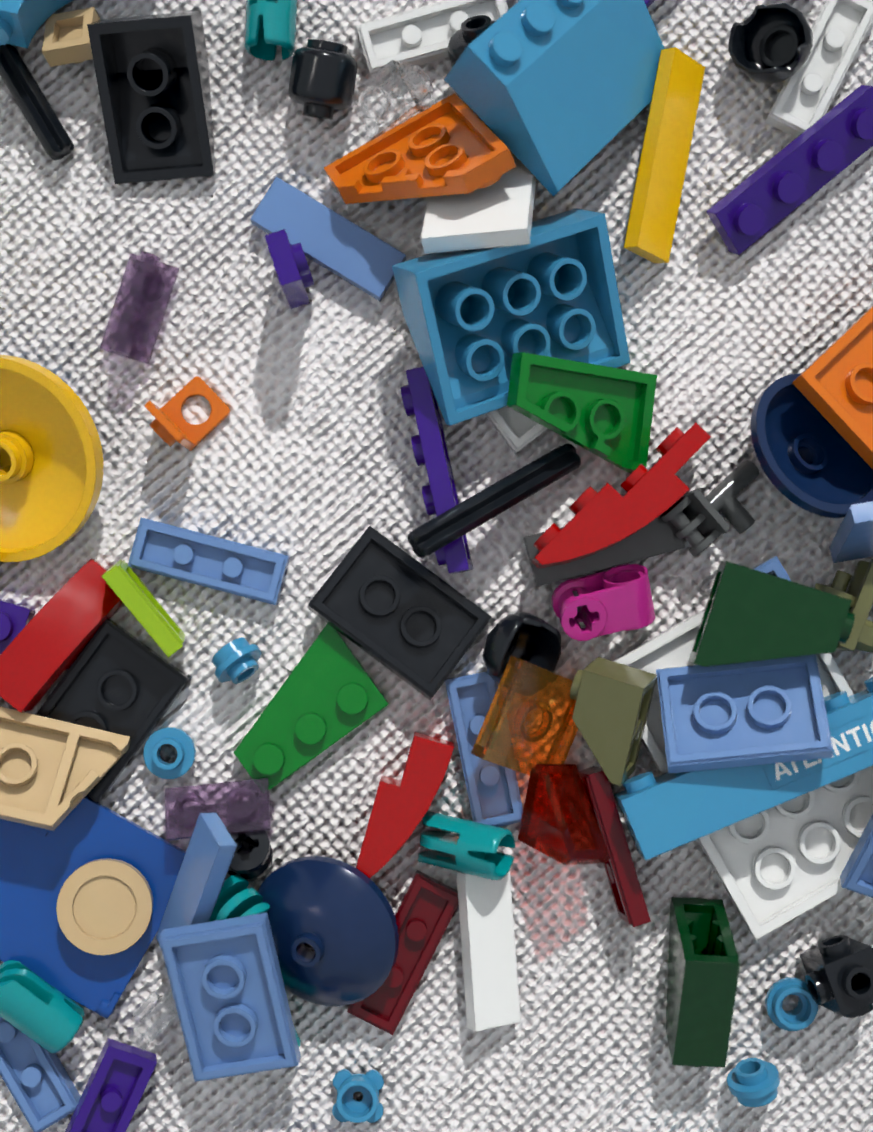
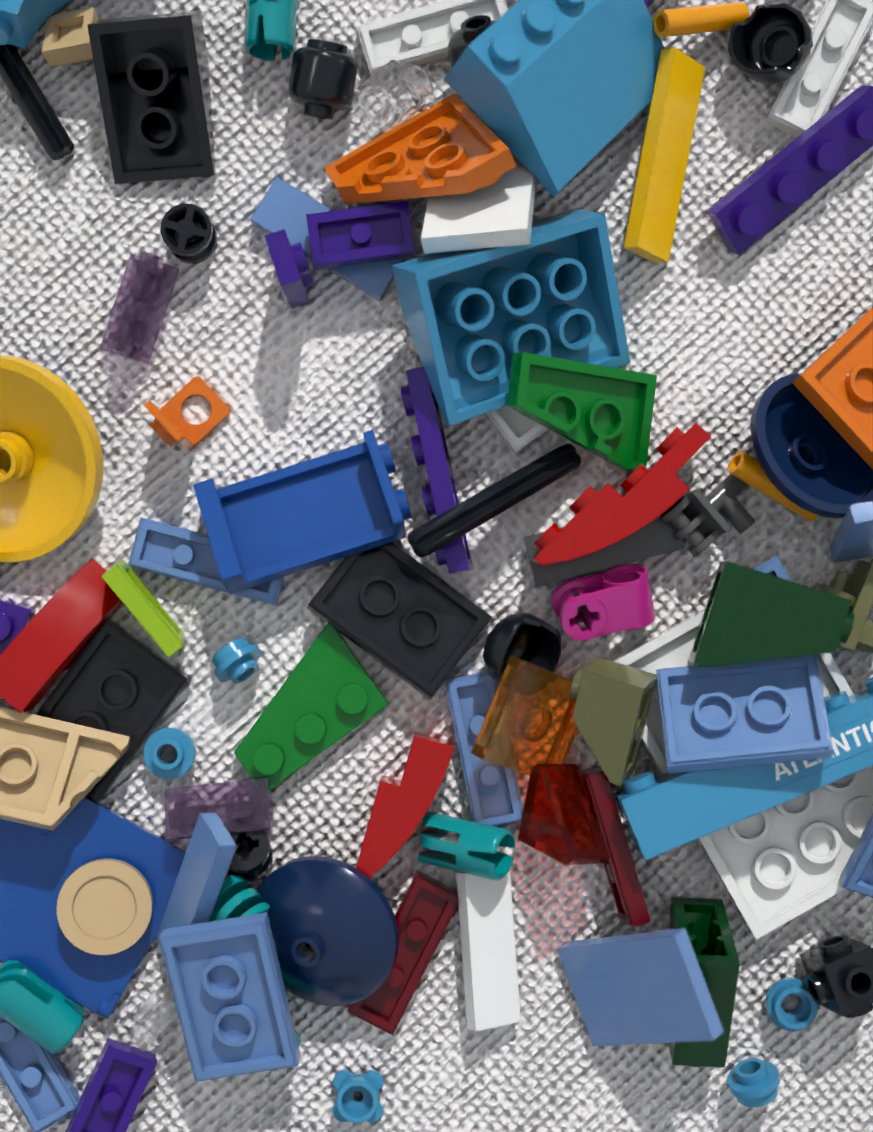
(183, 224): none -> black wheel
(303, 514): none -> blue panel
(361, 235): none -> dark purple plate
(640, 989): none -> medium blue tile
(699, 19): none -> light orange piece
(749, 471): none -> light orange piece

